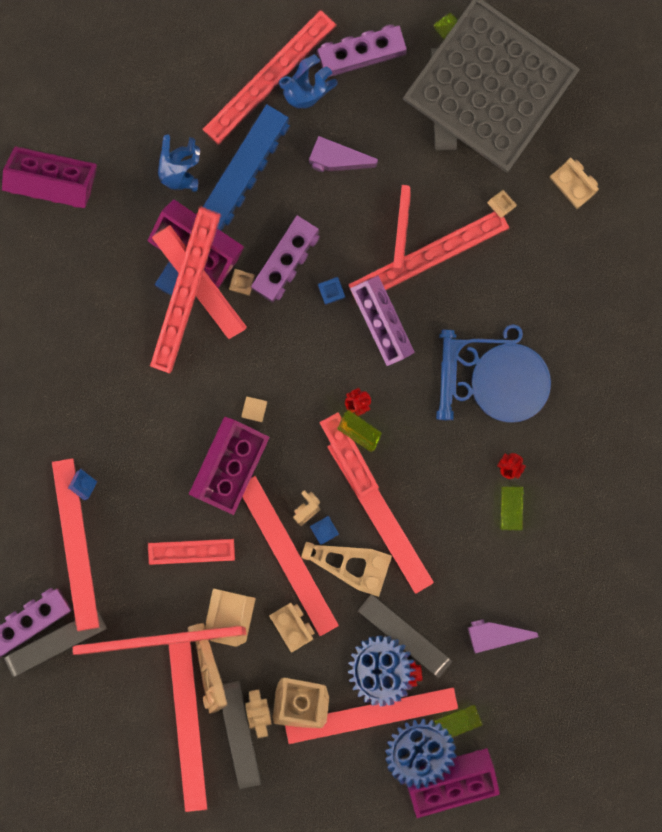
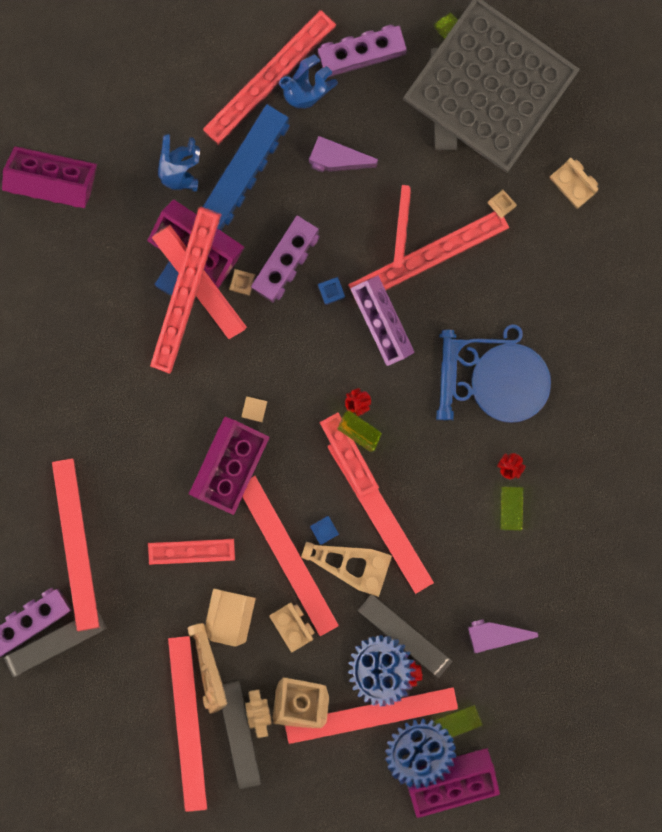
(82, 484): blue plate -> none
(159, 640): coral tile -> none
(304, 512): tan bracket -> none

